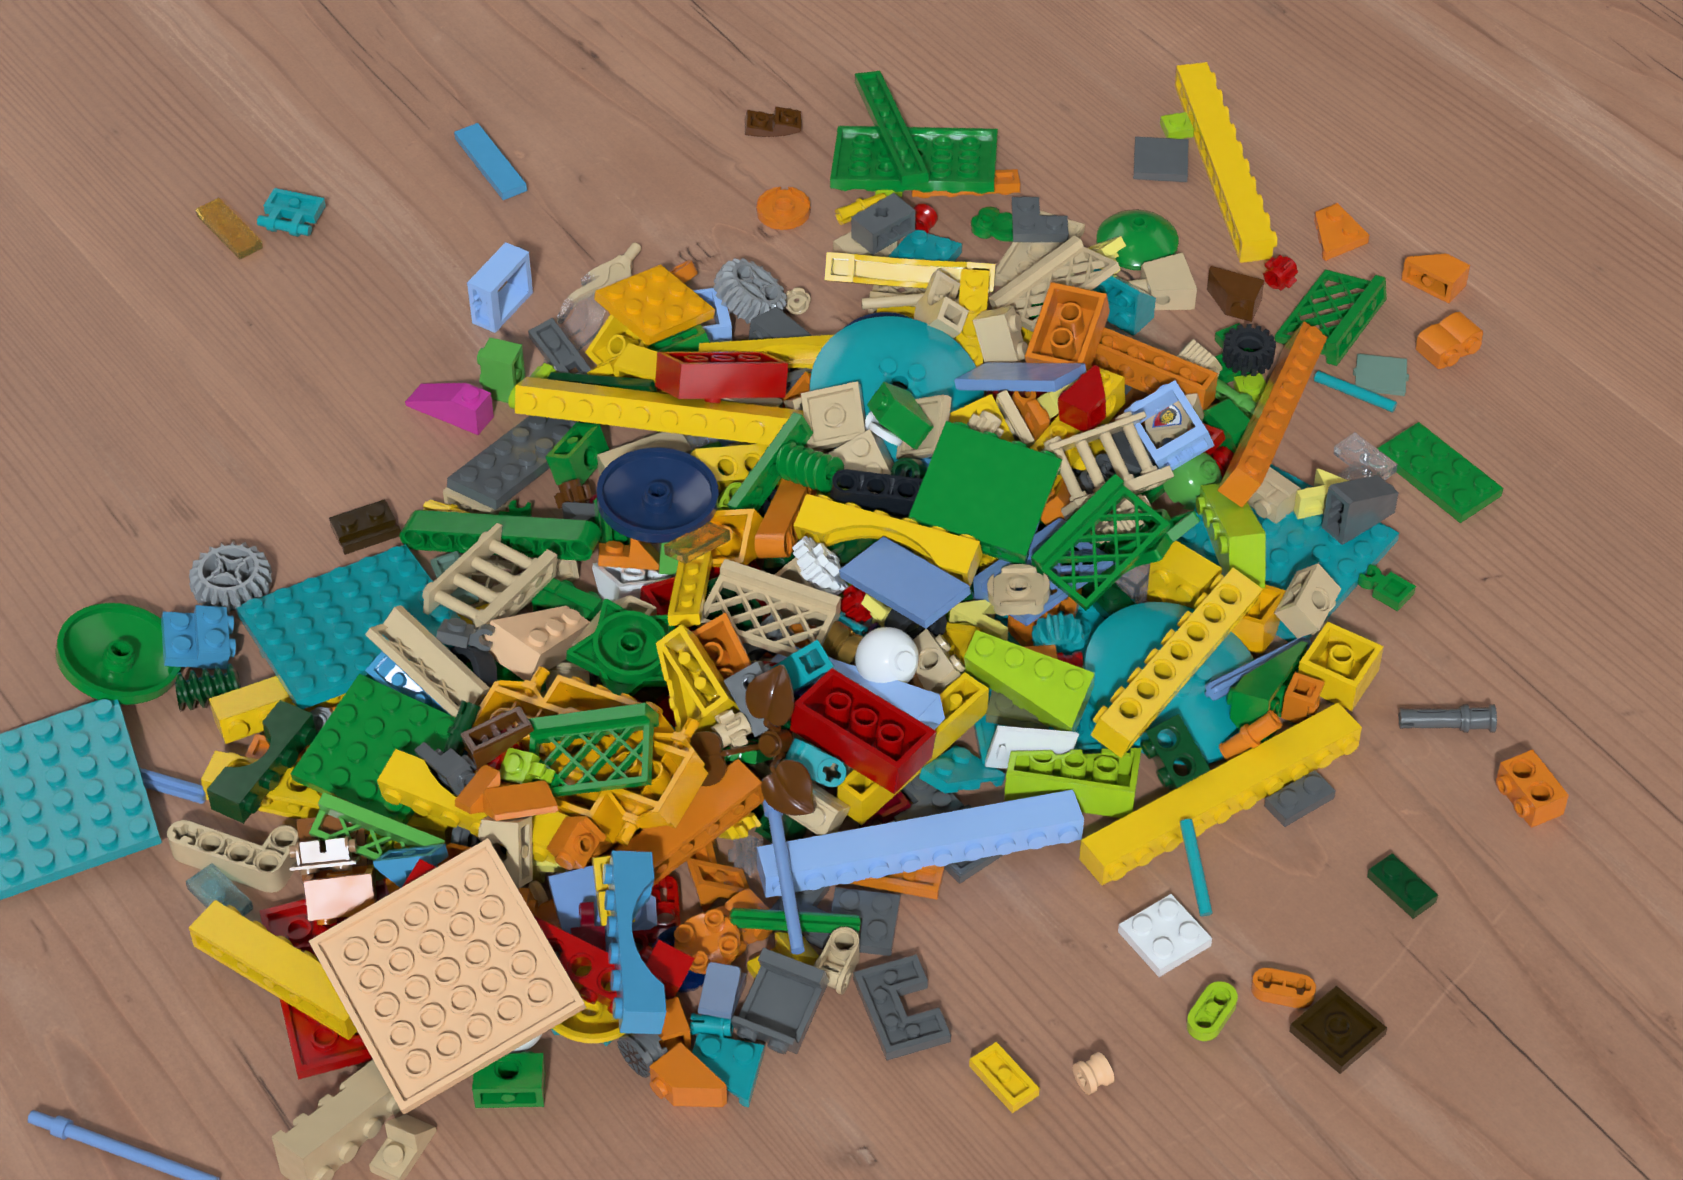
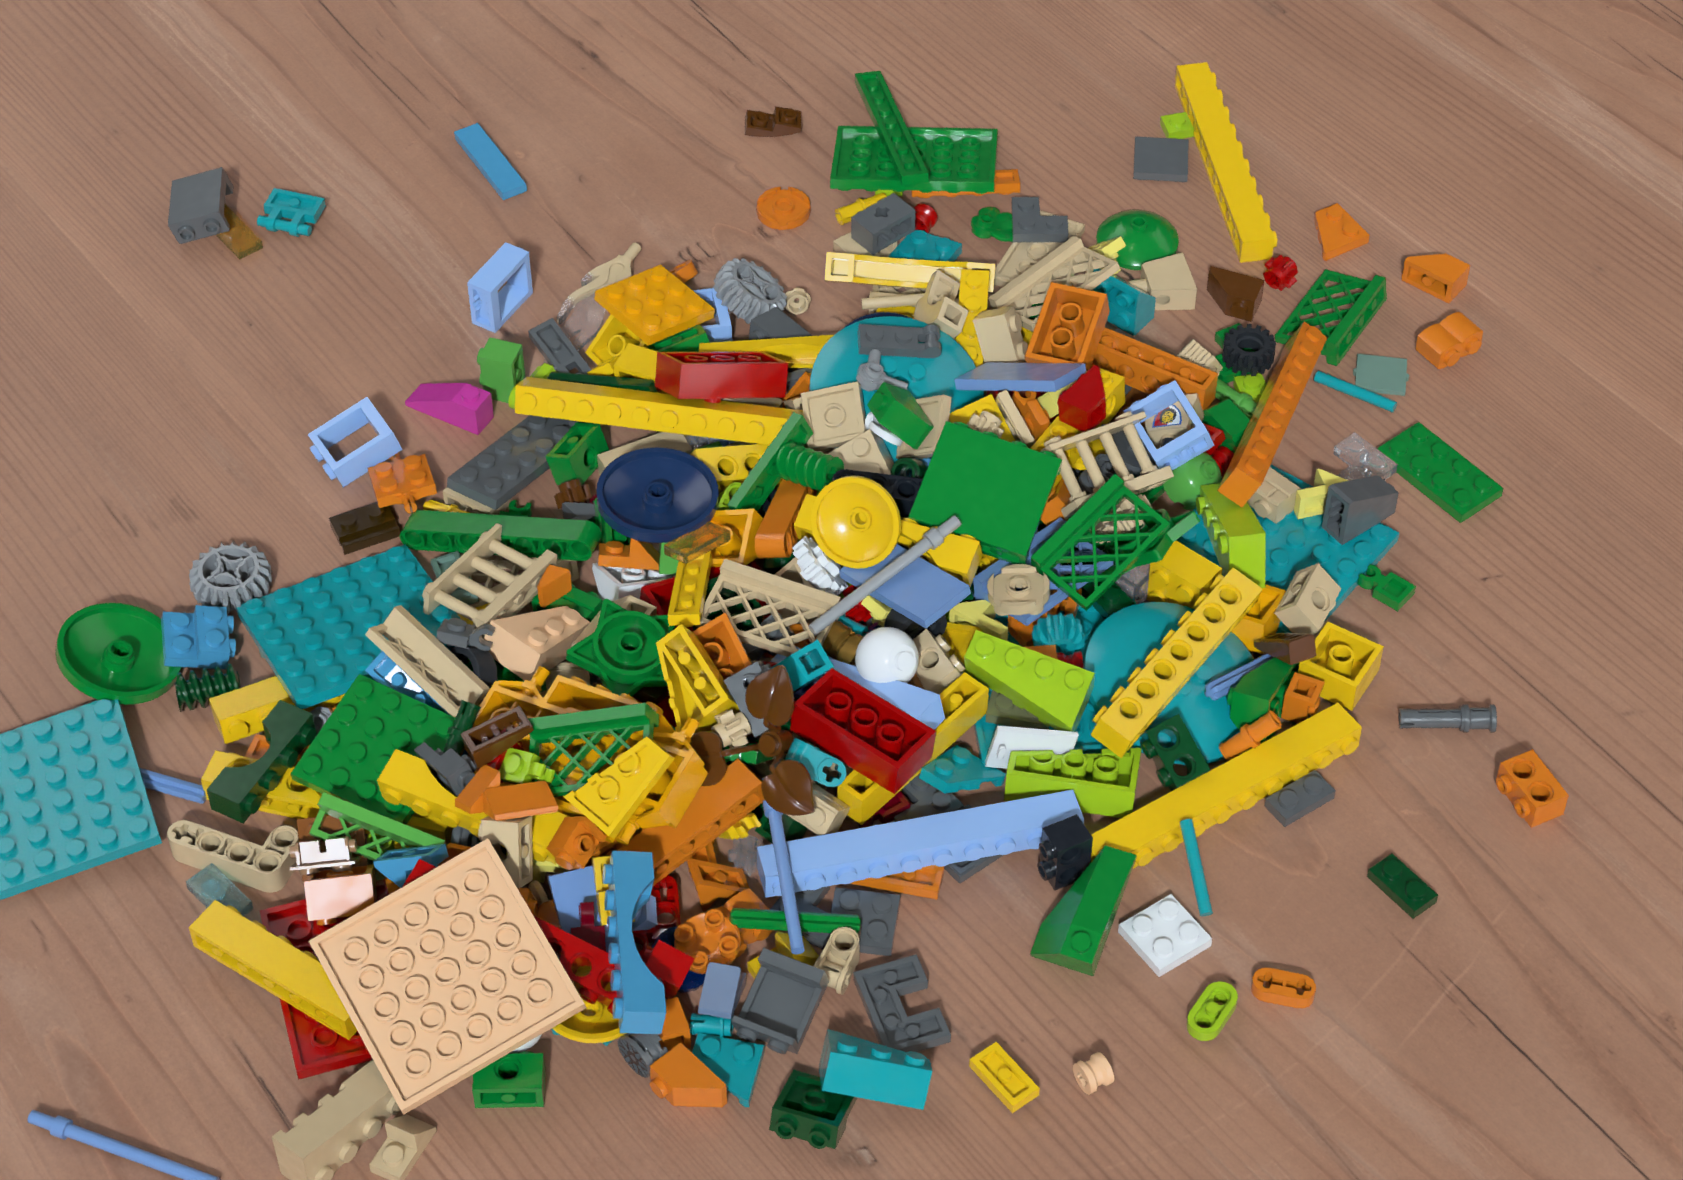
(198, 205): none -> dark grey panel
(367, 455): none -> light blue window
(402, 481): none -> orange plate
(553, 585): none -> orange slope
(620, 789): none -> yellow wing
(809, 1112): none -> dark green plate
(843, 534): none -> yellow dish
(872, 374): none -> light grey piece
(873, 1071): none -> teal wedge
(900, 340): none -> dark grey plate
(931, 540): none -> light grey bar
(1064, 852): none -> black brick
(1083, 918): none -> green wedge
(1288, 646): none -> reddish brown slope
(1338, 1029): dark brown plate -> none

